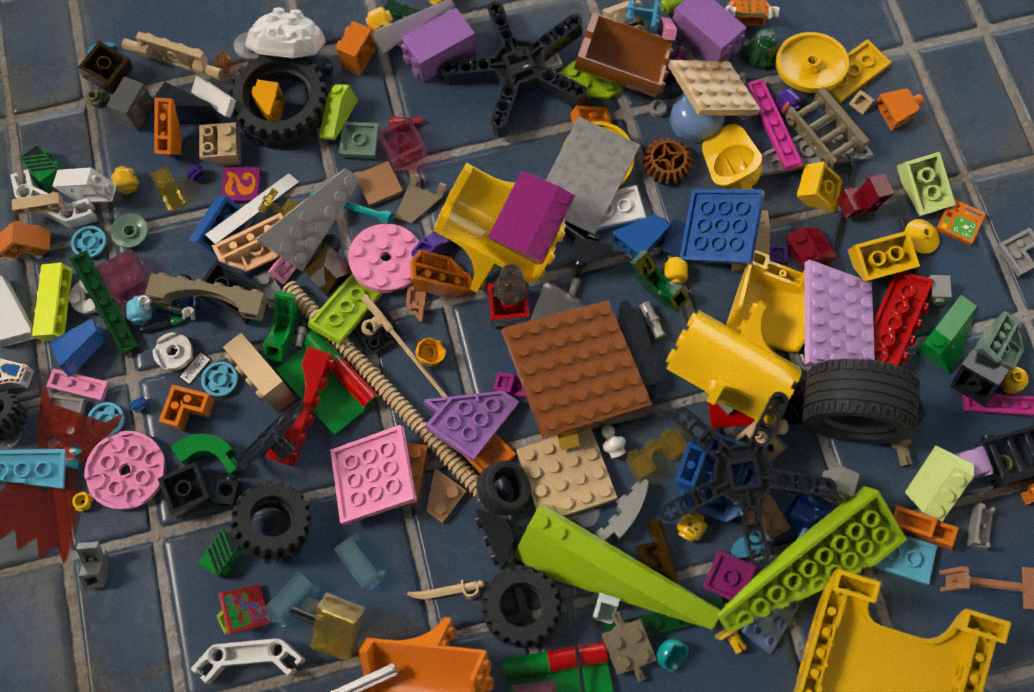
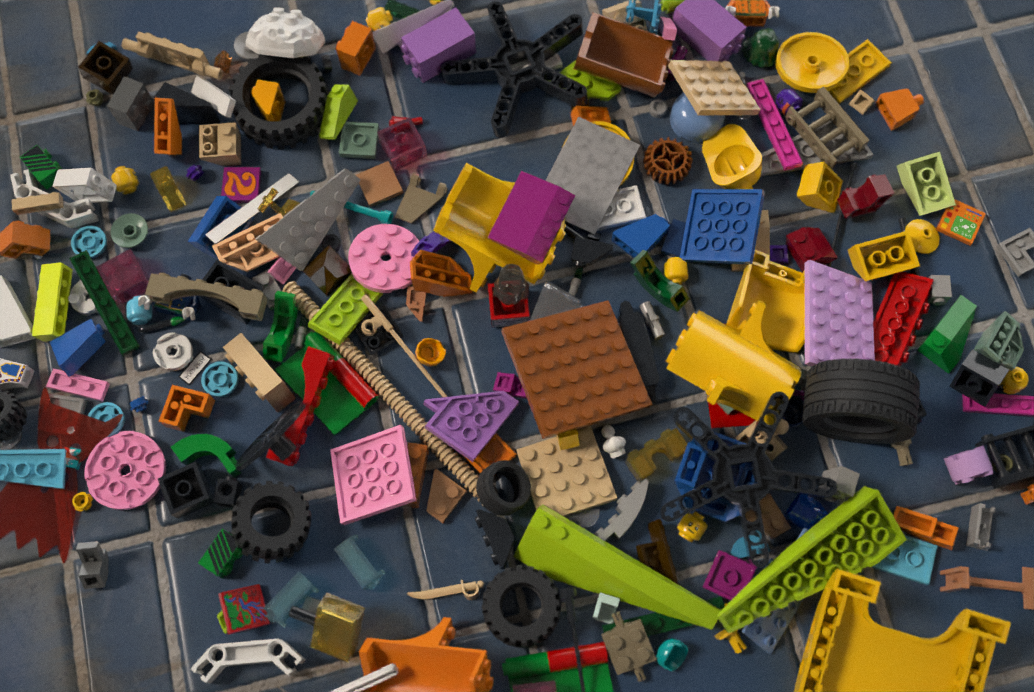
(940, 482): yellowish green slope -> none

